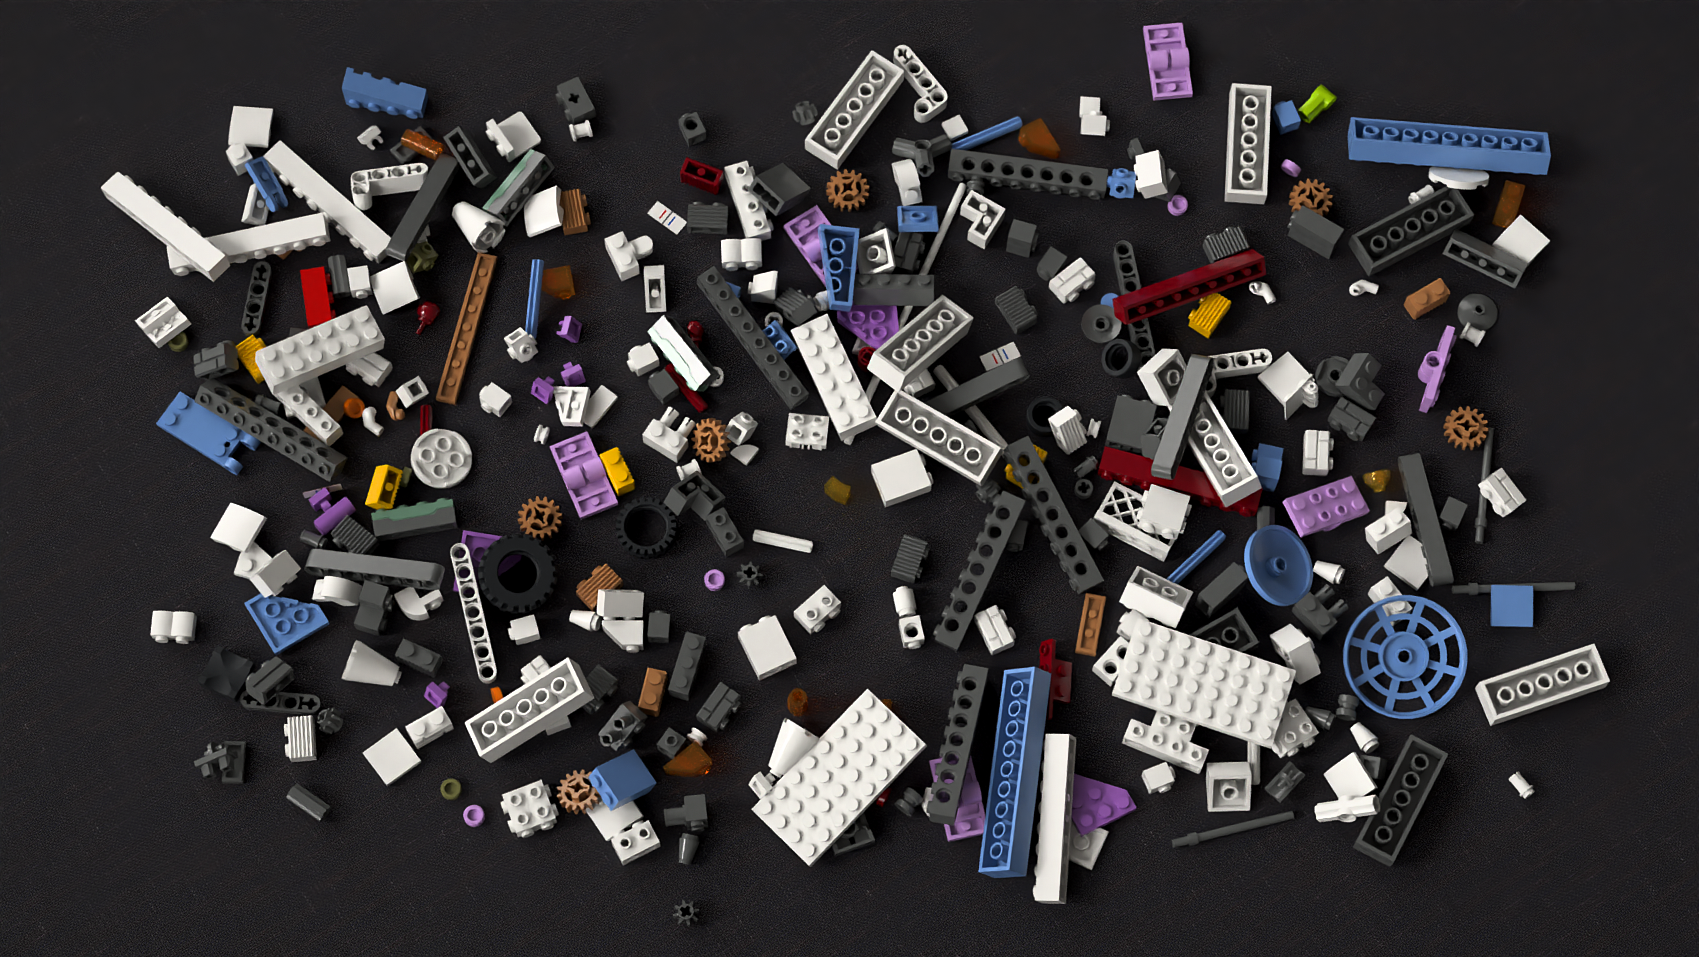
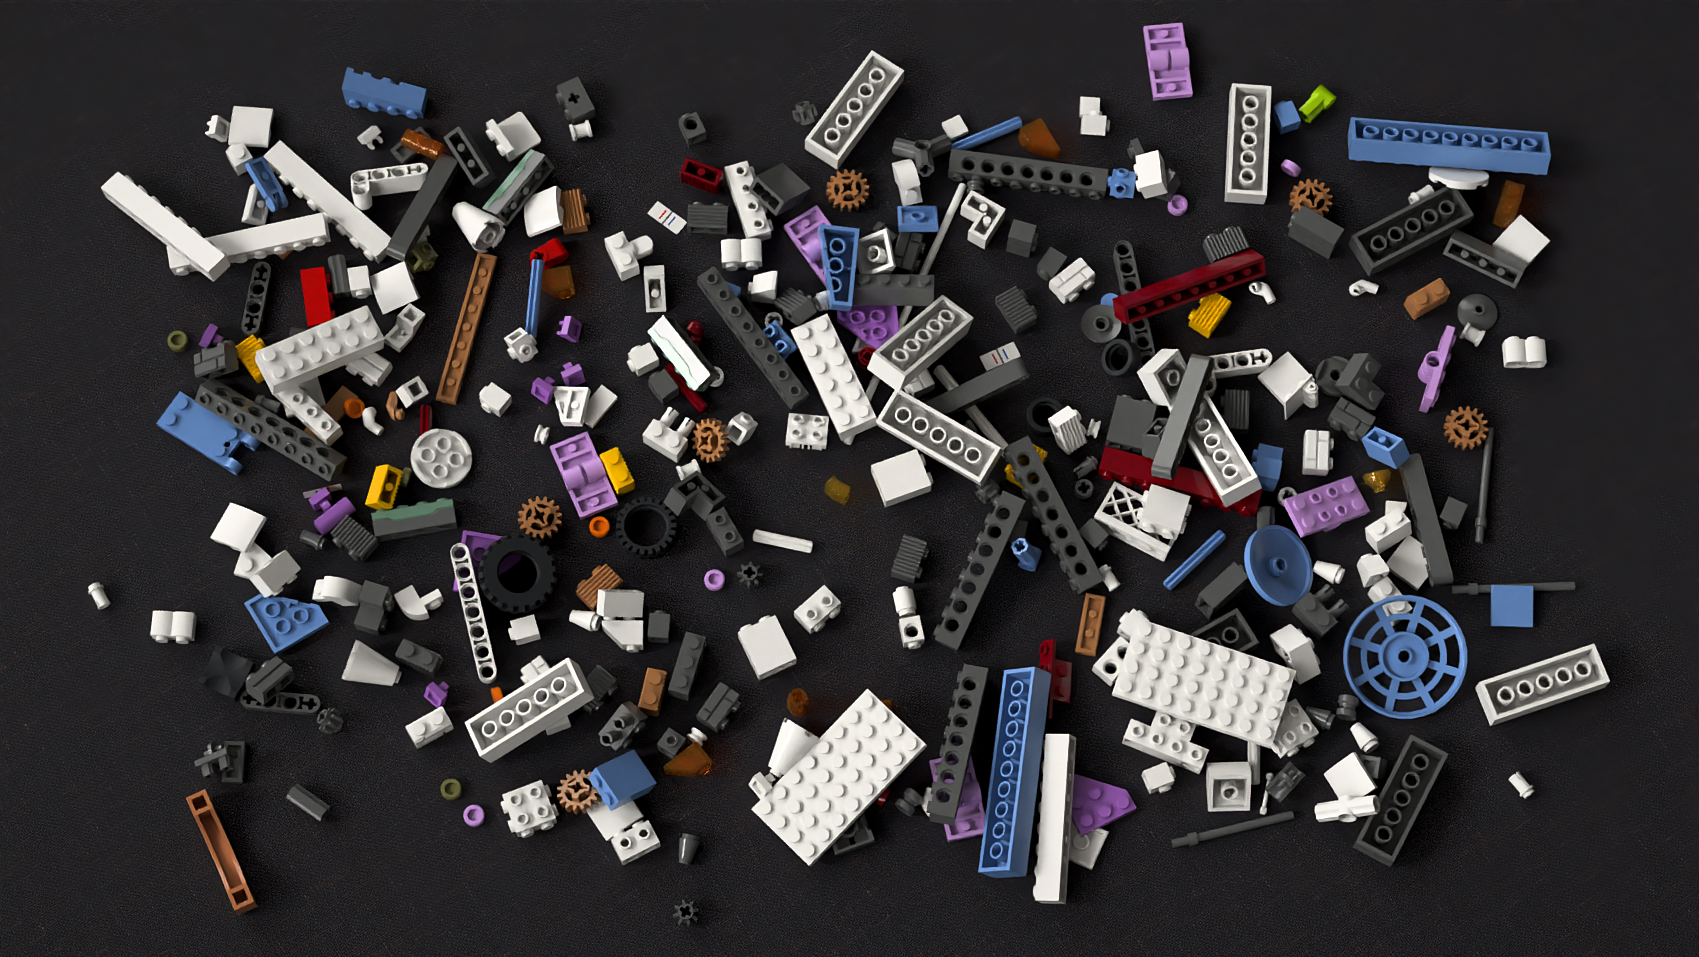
(99, 595): none -> white pin
(163, 322): white slope -> none
(210, 337): none -> medium lavender tile
(218, 128): none -> white tile
(222, 852): none -> nougat arch
(301, 738): white brick -> none
(375, 569): beam -> none
(392, 757): white tile -> none
(405, 328): none -> white slope
(427, 314): dark red piece -> none
(551, 253): none -> red piece
(599, 527): none -> orange tile
(692, 814): dark grey brick -> none
(745, 453): white tile -> none
(917, 80): white beam -> none
(994, 629): white brick -> none
(1027, 554): none -> medium blue piece
(1108, 577): none -> white pin
(1156, 597): white brick -> none
(1269, 776): none -> white hinge
(1289, 490): none -> white bush
(1372, 569): none -> white slope
(1385, 447): none -> medium blue brick
(1501, 492): white brick -> none
(1524, 353): none -> white brick

